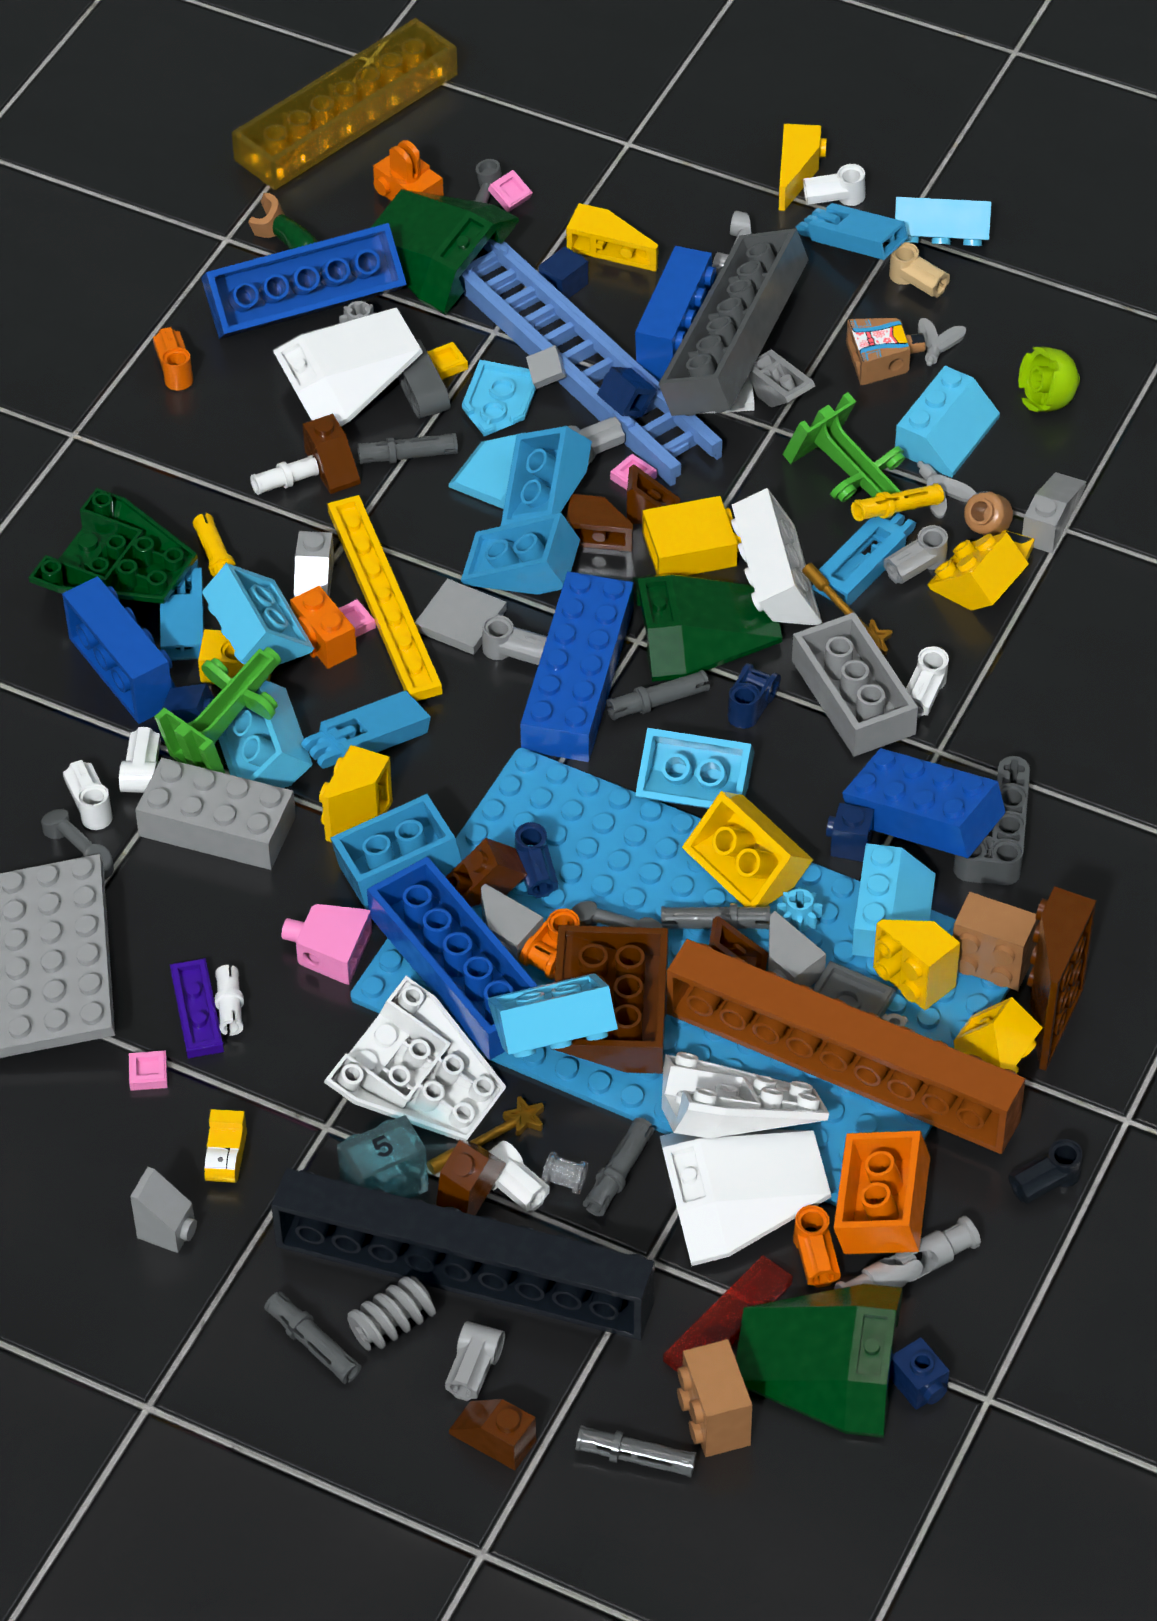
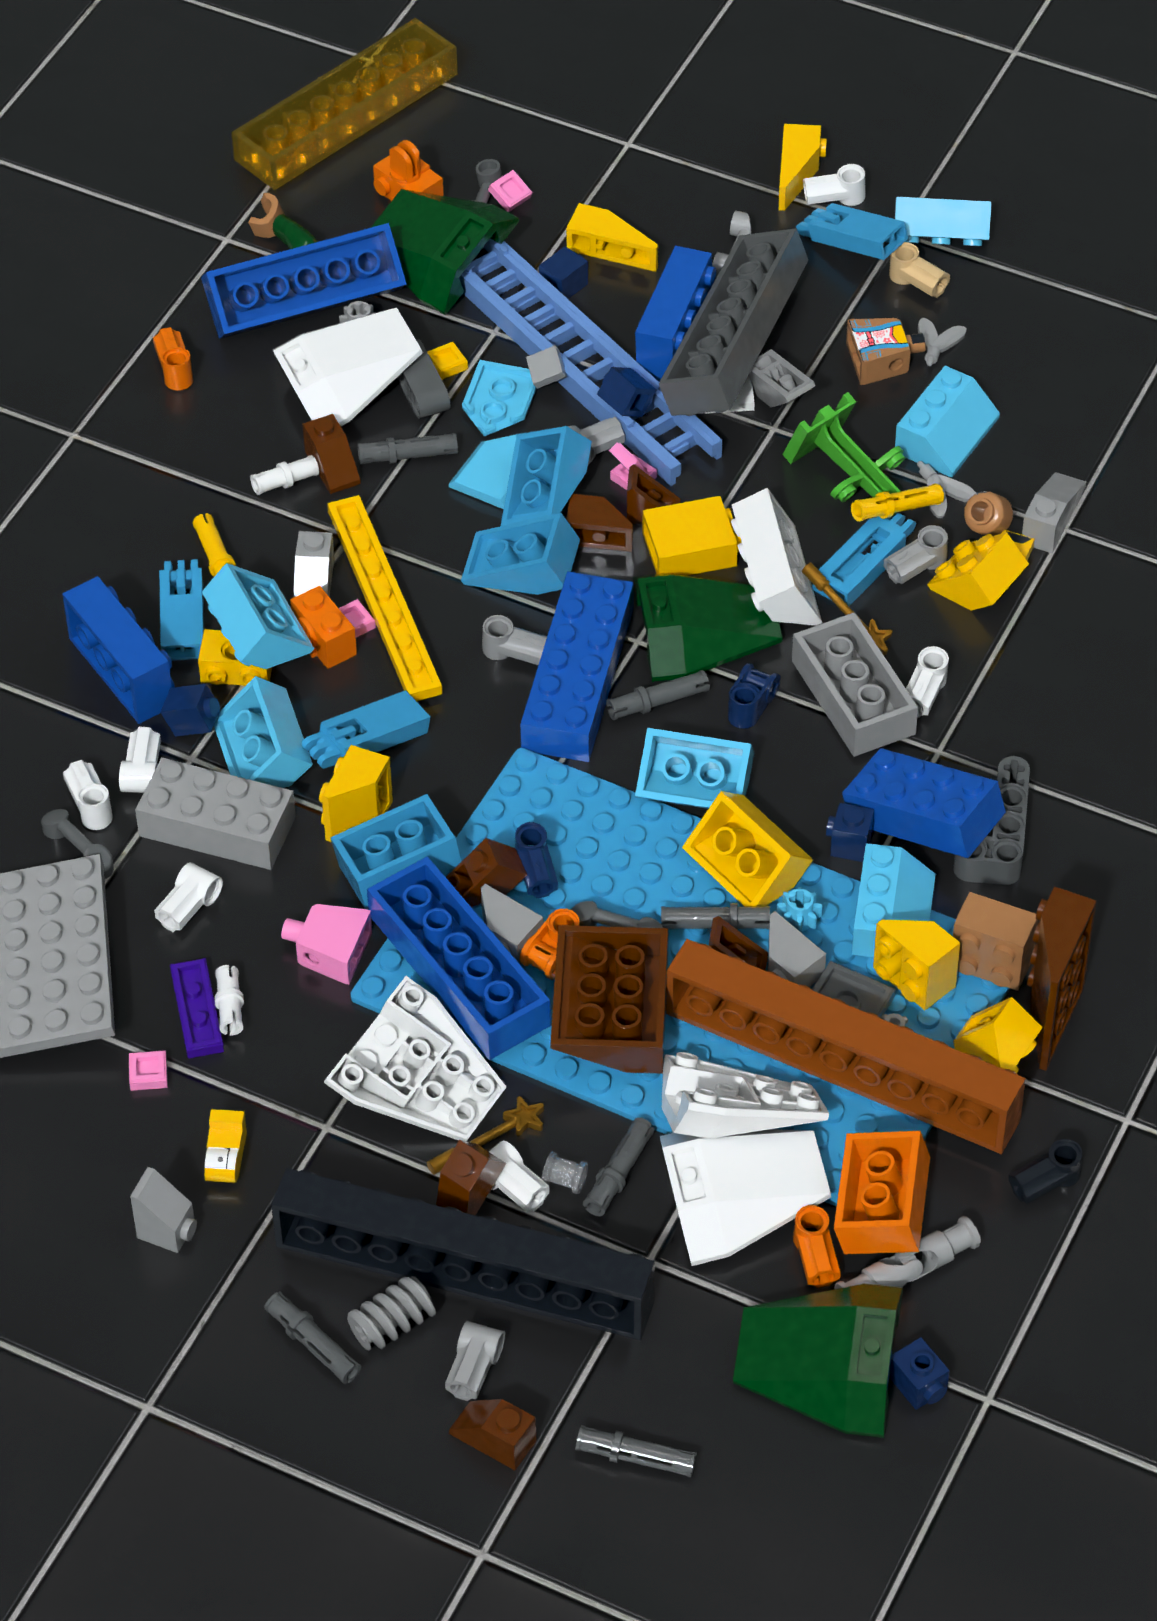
(122, 550): dark green wedge -> none
(191, 891): none -> white piece
(195, 740): bright green piece -> none
(386, 1159): clear light blue brick -> none
(458, 616): light grey tile -> none
(553, 1015): medium azure slope -> none
(625, 457): none -> bright pink tile
(715, 1398): medium nougat brick -> none
(722, 1321): clear red tile -> none
(1048, 379): lime cylinder -> none

